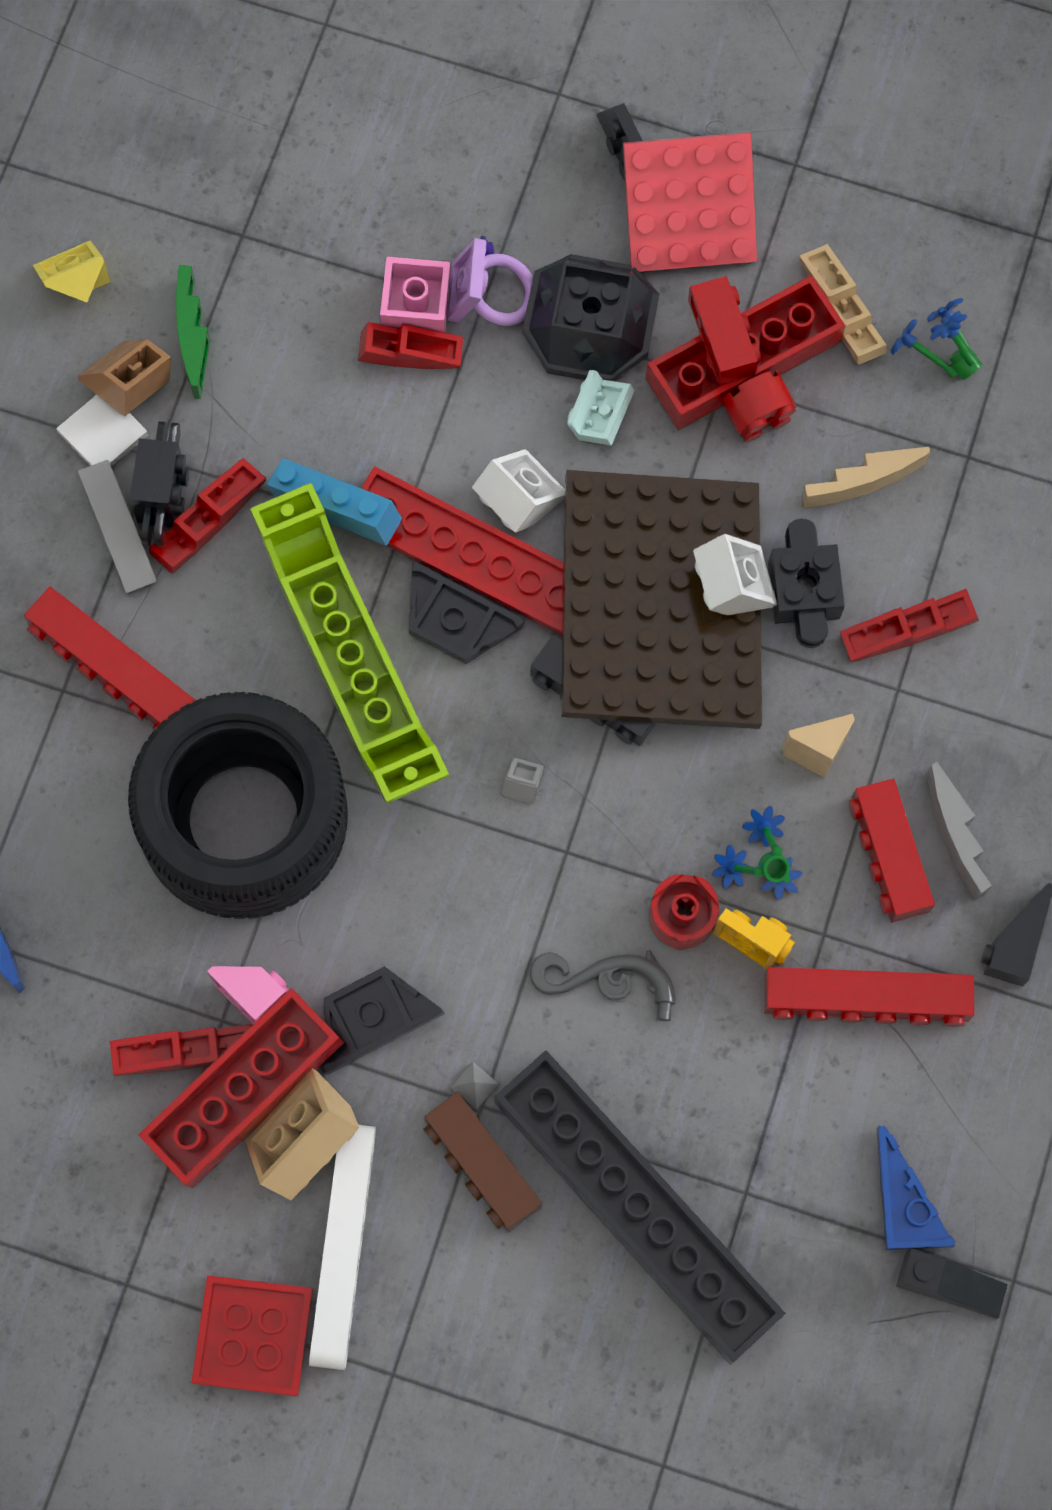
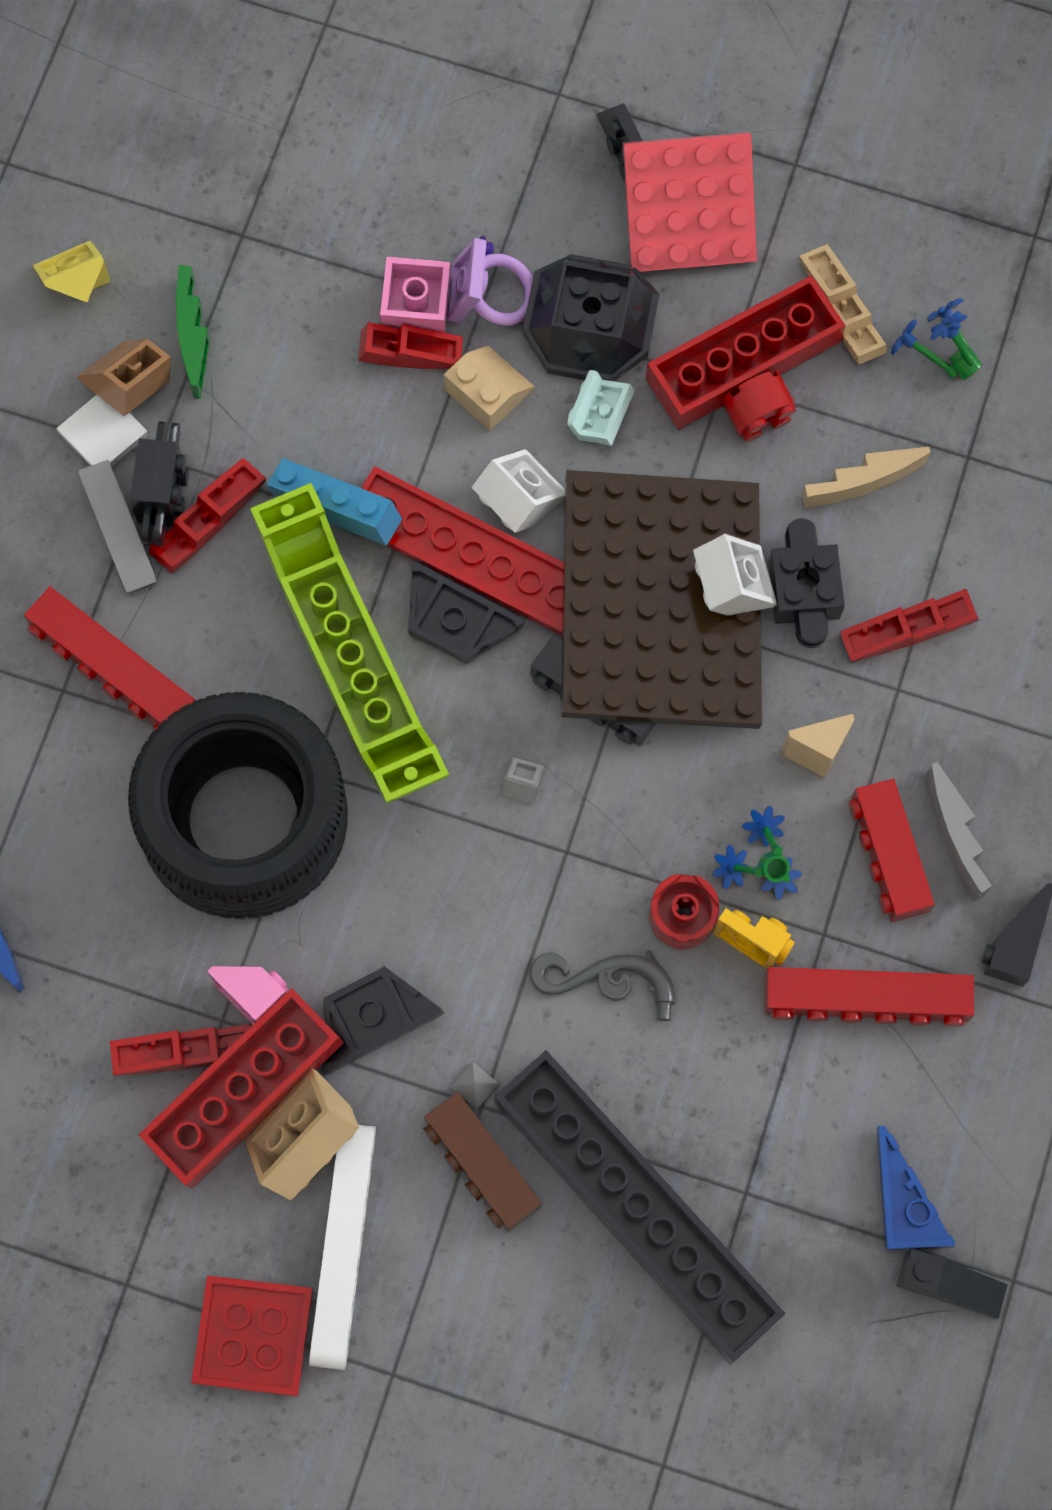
(486, 385): none -> tan slope
(723, 330): red brick -> none

